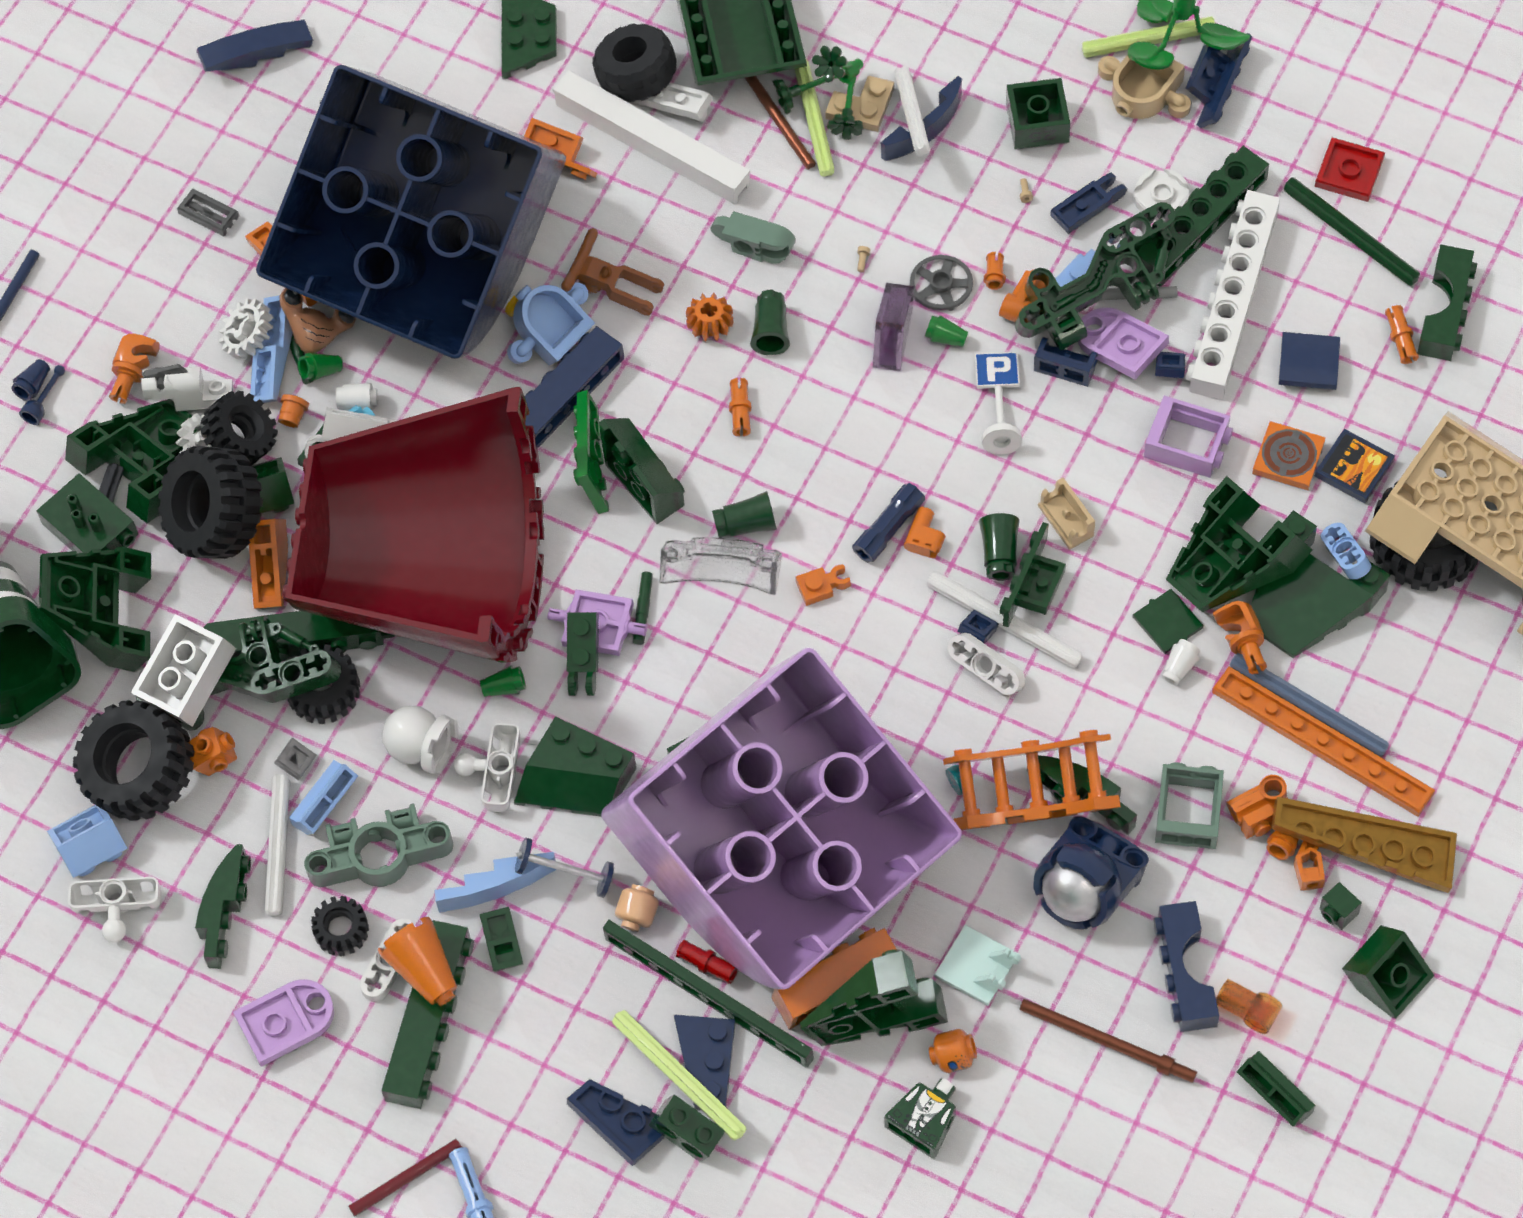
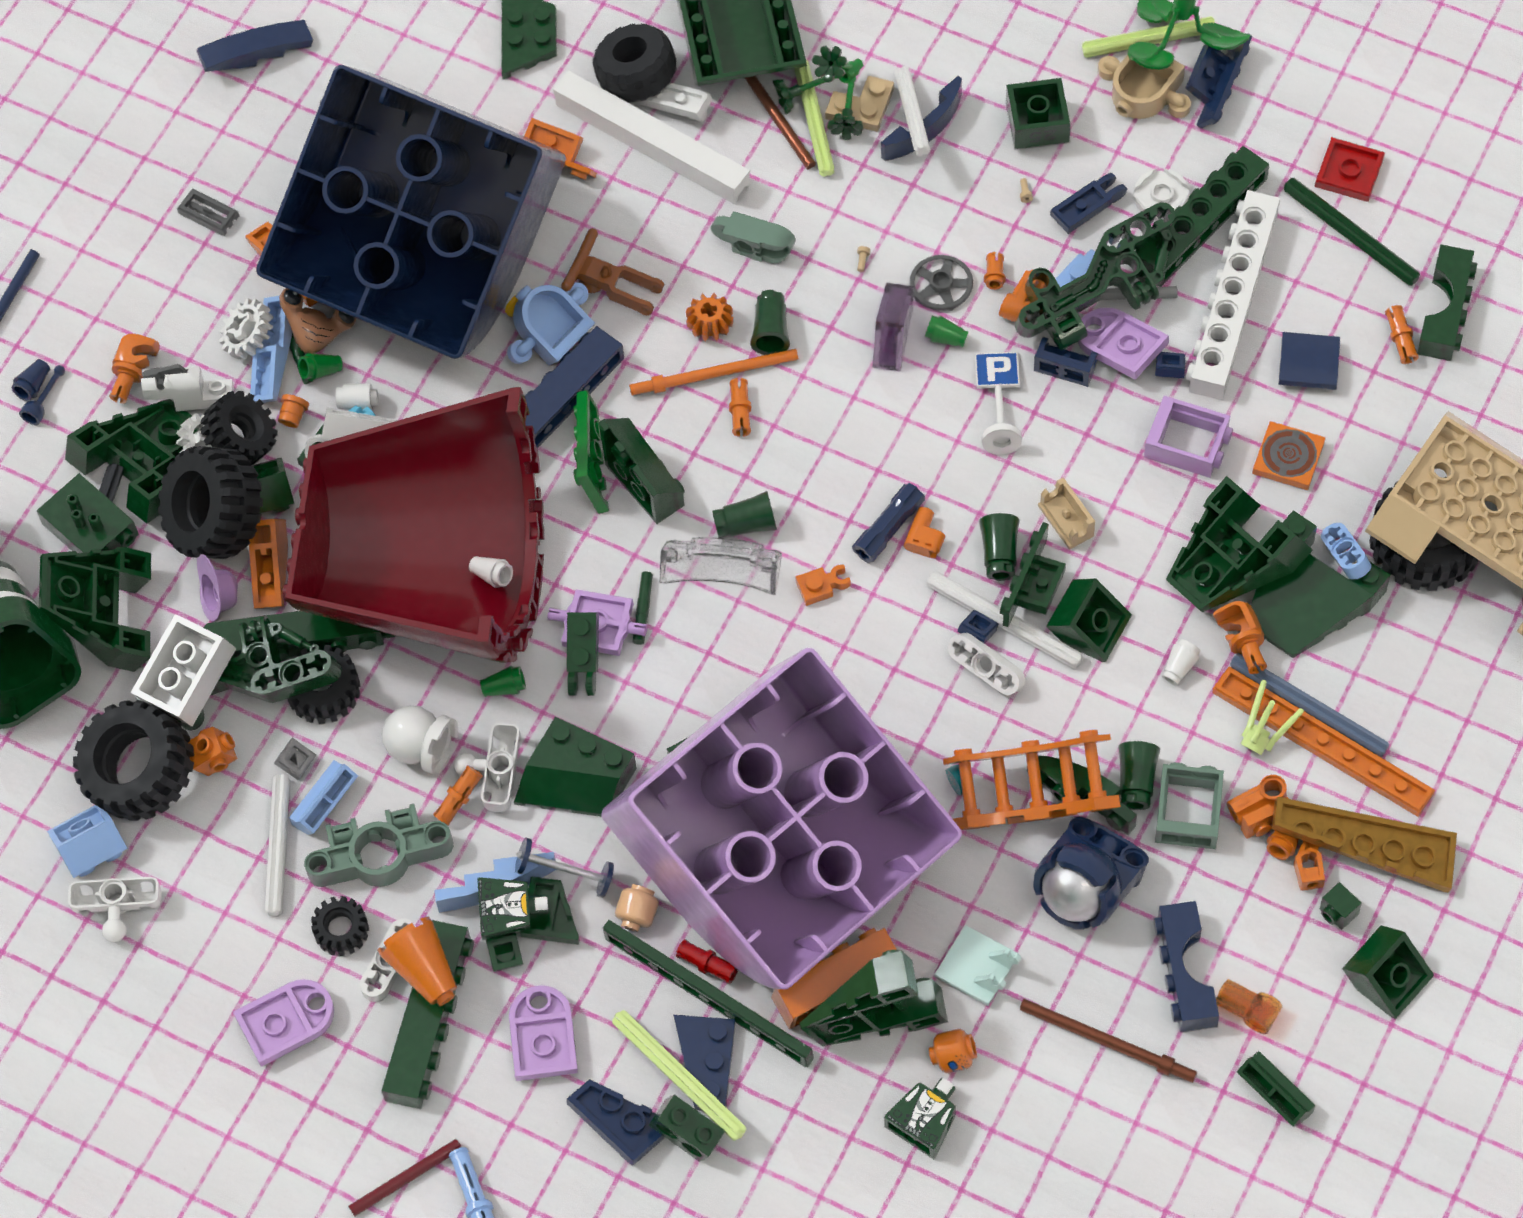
(217, 588): none -> lavender piece
(222, 897): dark green slope -> none
(458, 795): none -> orange pin
(492, 570): none -> white cone
(506, 907): none -> torso
(542, 1037): none -> lavender plate
(558, 922): none -> dark green wing
(660, 383): none -> orange bar
(1089, 619): none -> dark green slope
(1137, 773): none -> dark green plant
(1167, 620): dark green piece -> none
(1254, 735): none -> yellowish green plant
(1354, 466): tile -> none

